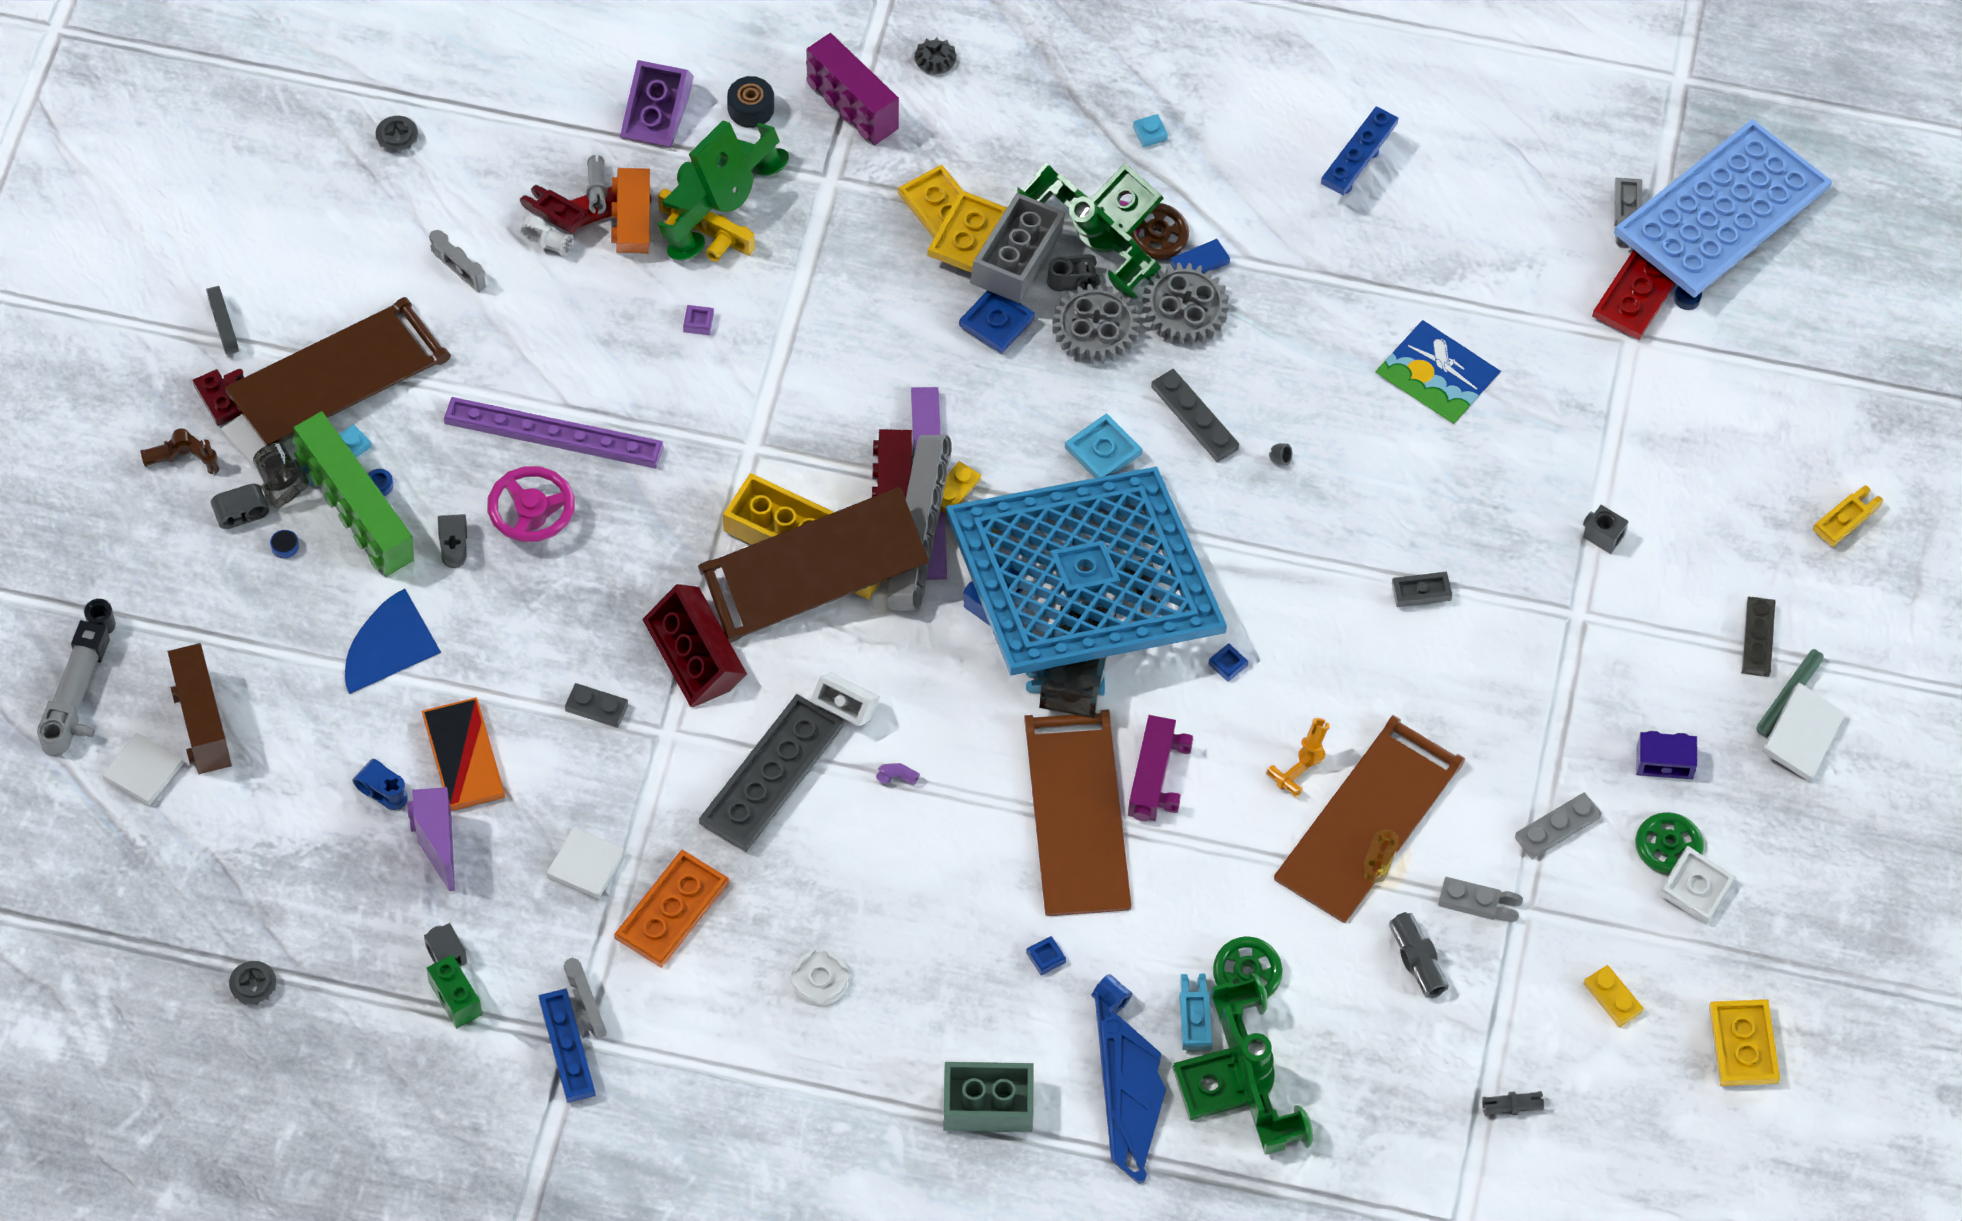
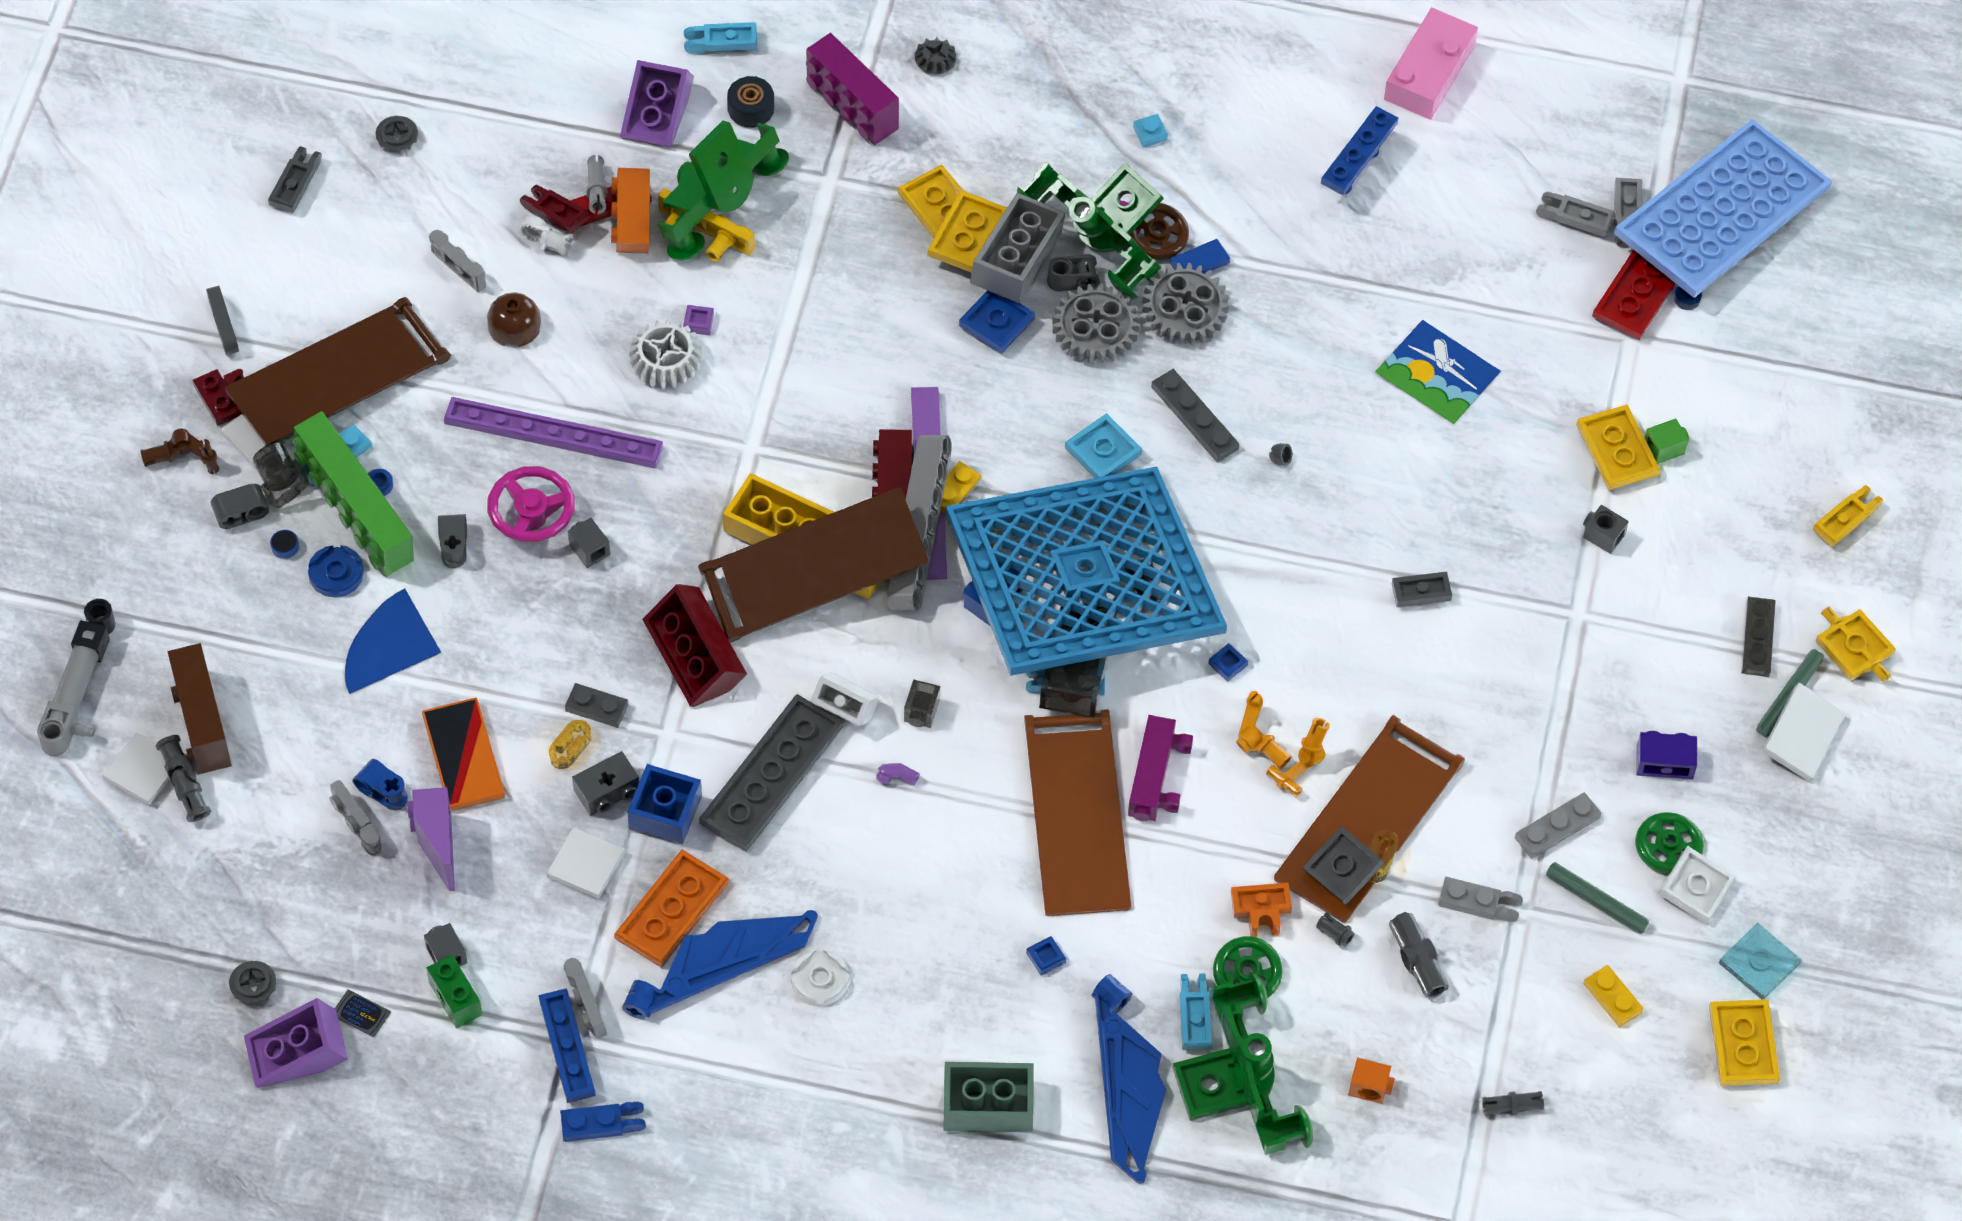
(184, 781): none -> dark grey piece
(294, 180): none -> dark grey hinge
(296, 1044): none -> medium lavender slope
(335, 571): none -> blue tile
(355, 817): none -> light grey hinge
(361, 1013): none -> sticker
(513, 319): none -> reddish brown cylinder
(565, 740): none -> clear yellow beam
(588, 542): none -> dark grey brick
(600, 1121): none -> blue hinge
(606, 783): none -> dark grey brick
(664, 803): none -> blue brick
(671, 362): none -> white gear
(718, 956): none -> blue wing
(721, 37): none -> medium azure hinge
(922, 704): none -> clear smoke brick
(1252, 738): none -> light orange pin
(1261, 905): none -> orange plate
(1336, 930): none -> dark grey pin
(1343, 865): none -> dark grey plate
(1371, 1081): none -> orange brick
(1430, 63): none -> bright pink brick
(1576, 213): none -> light grey hinge
(1597, 897): none -> sand green axle
(1618, 447): none -> yellow plate
(1667, 440): none -> bright green brick
(1760, 961): none -> clear light blue tile
(1855, 644): none -> yellow plate

